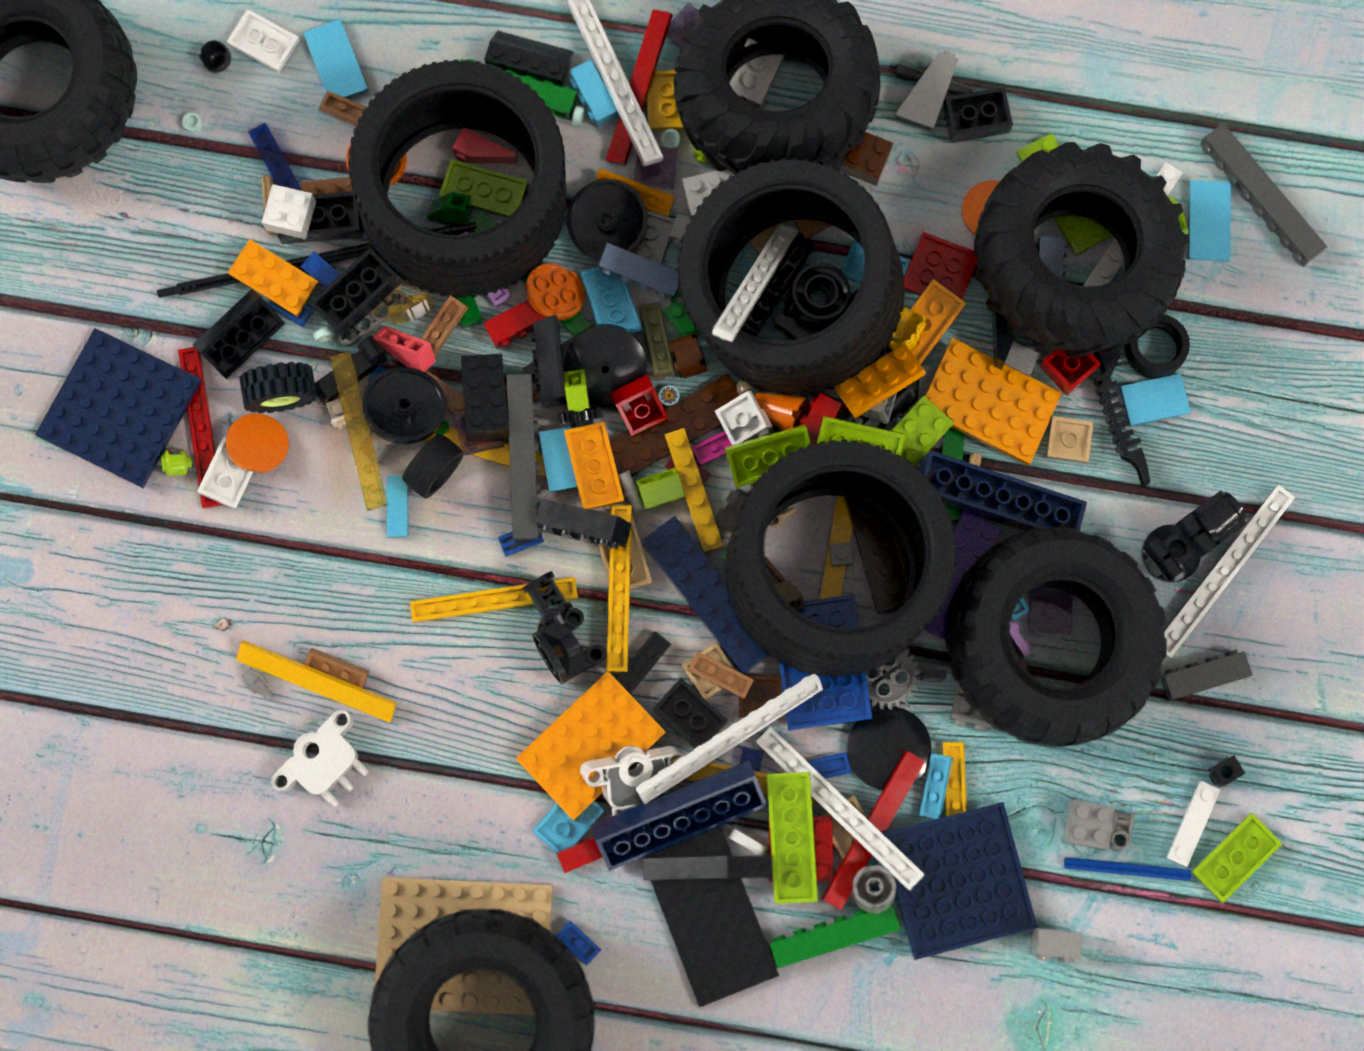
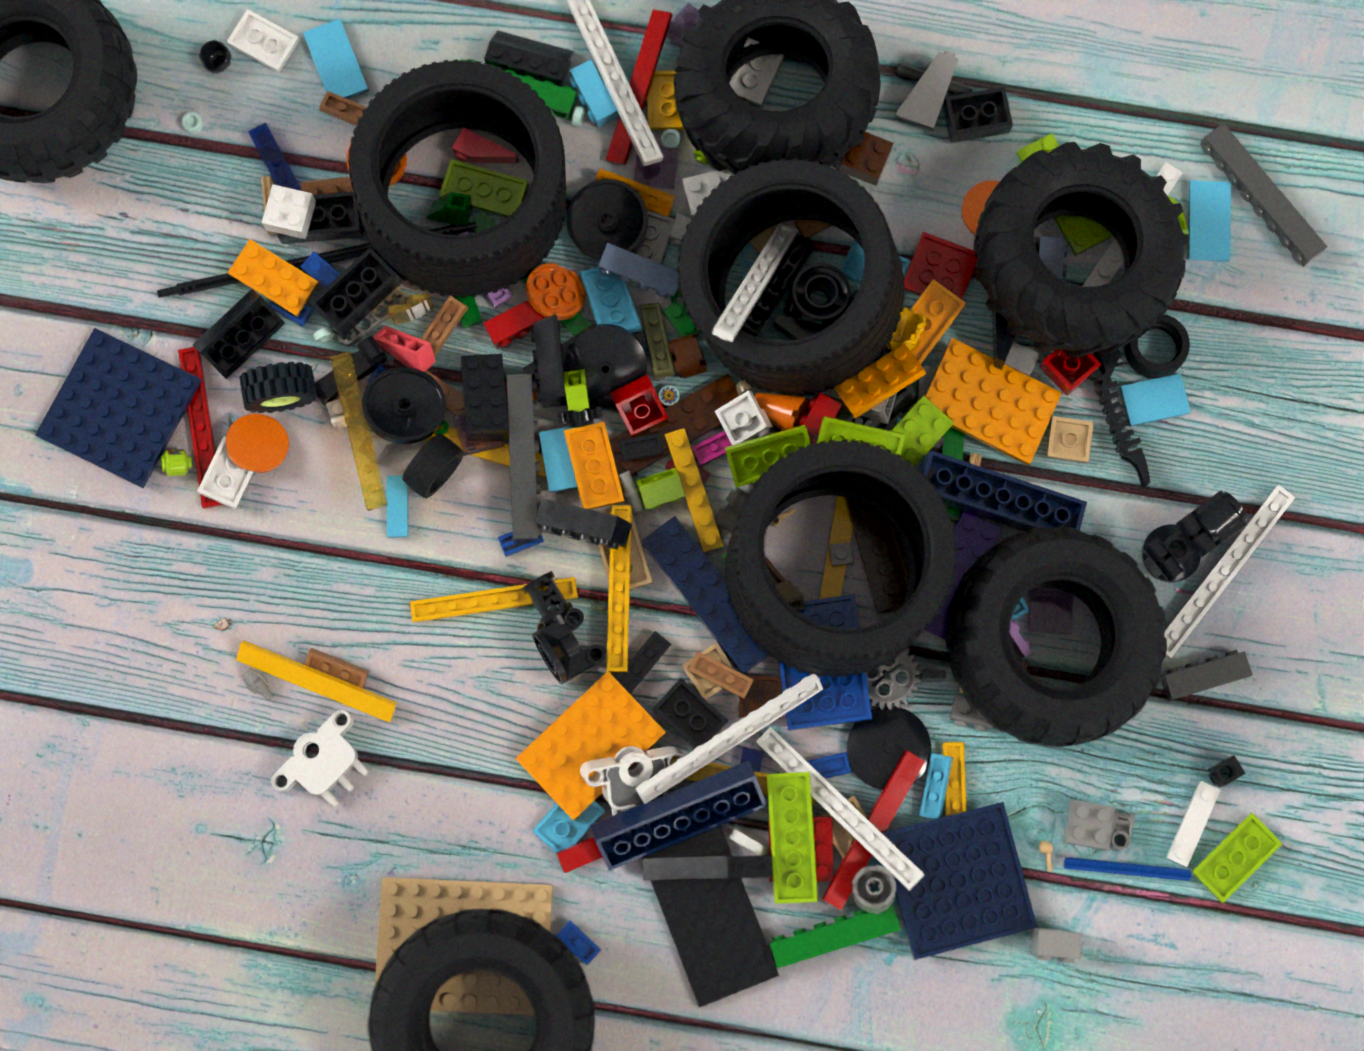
(641, 447): none -> black tile
(1046, 847): none -> tan hand

